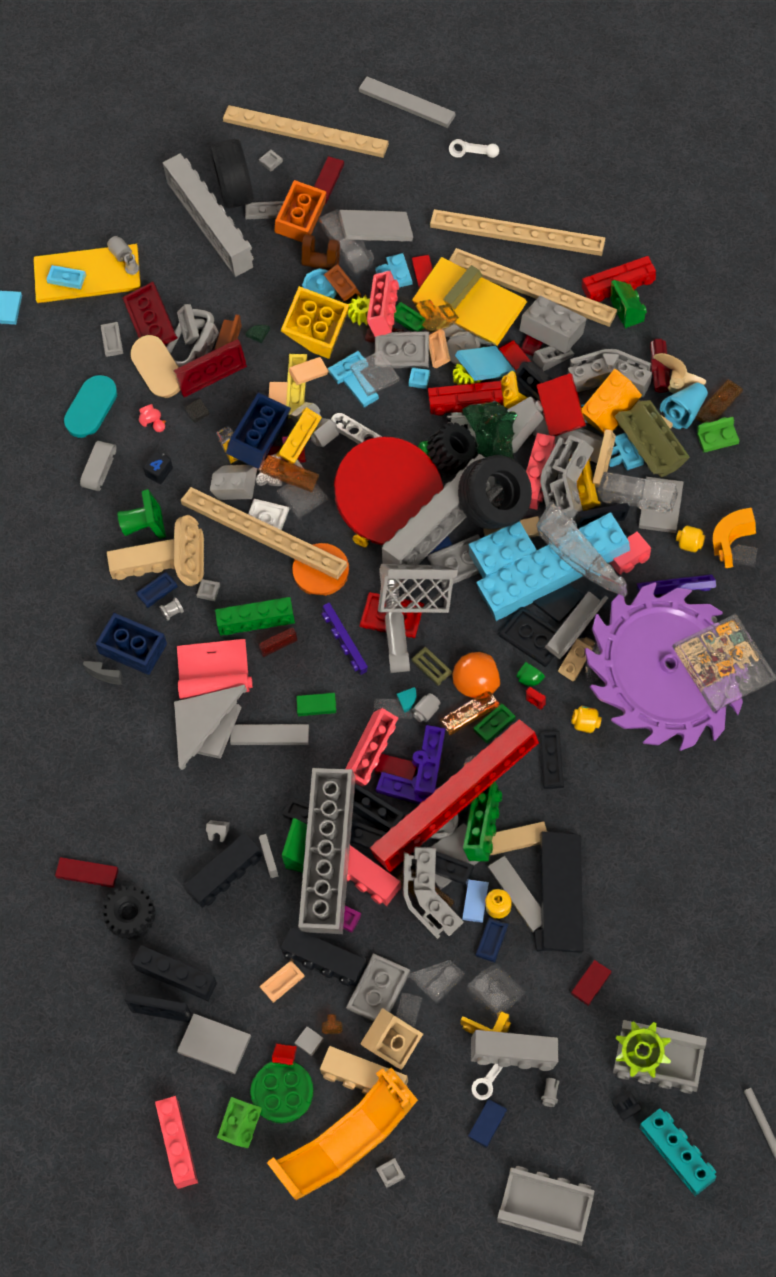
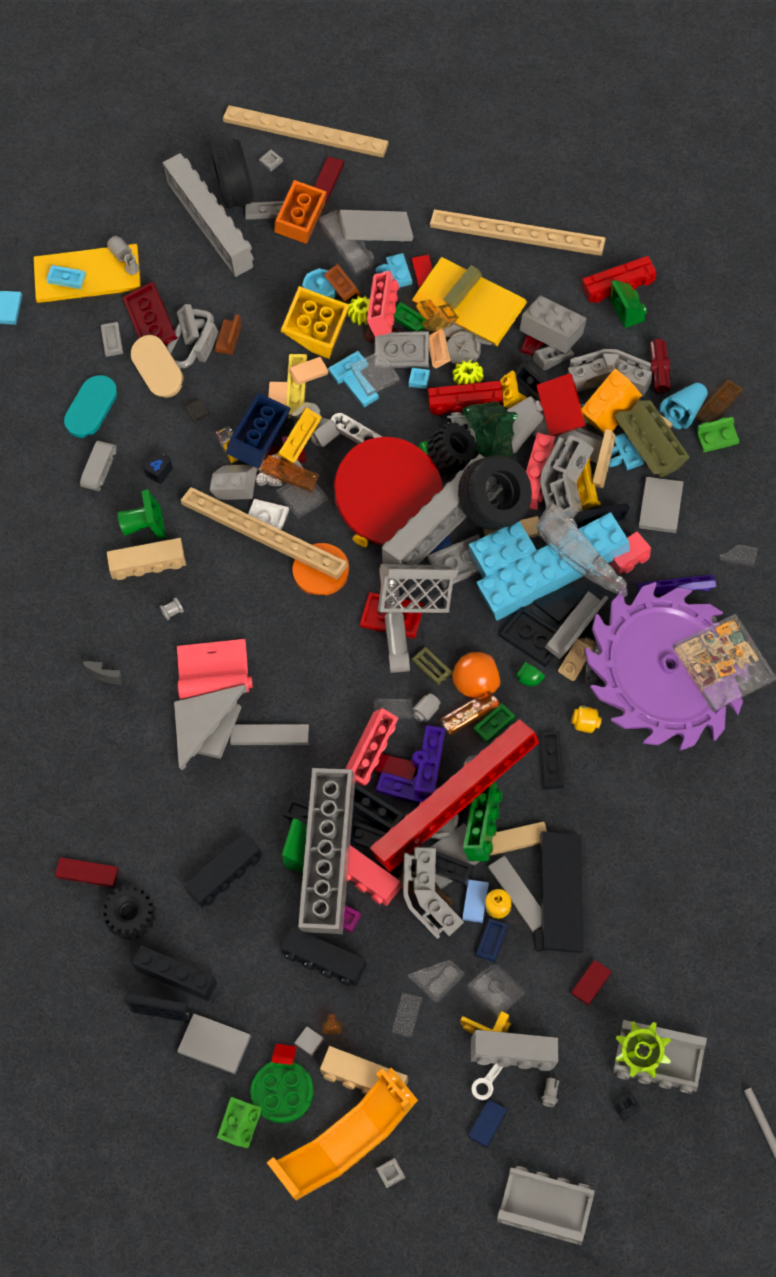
(131, 643): dark blue brick -> none
(148, 415): coral animal -> none
(156, 589): dark blue tile -> none
(176, 1142): coral brick -> none
(188, 550): tan tile -> none
(208, 590): light grey tile -> none
(210, 368): dark red tile -> none
(217, 827): light grey tile -> none
(255, 616): green brick -> none
(258, 332): clear green tile -> none
(268, 856): light grey tile -> none
(278, 642): clear red tile -> none
(282, 981): light nougat tile -> none
(316, 704): green tile -> none
(320, 260): reddish brown connector -> none
(340, 633): dark purple hinge -> none
(378, 987): light grey tile -> none
(391, 1039): tan slope -> none
(407, 102): light grey tile -> none
(407, 699): teal tile -> none
(484, 362): medium azure tile -> none
(491, 150): white piece -> none
(514, 354): red tile -> none
(534, 287): tan plate -> none
(535, 698): red tile -> none
(638, 492): clear brick -> none
(677, 1151): teal brick -> none
(680, 378): tan piece -> none
(690, 539): yellow head -> none
(729, 529): light orange arch -> none

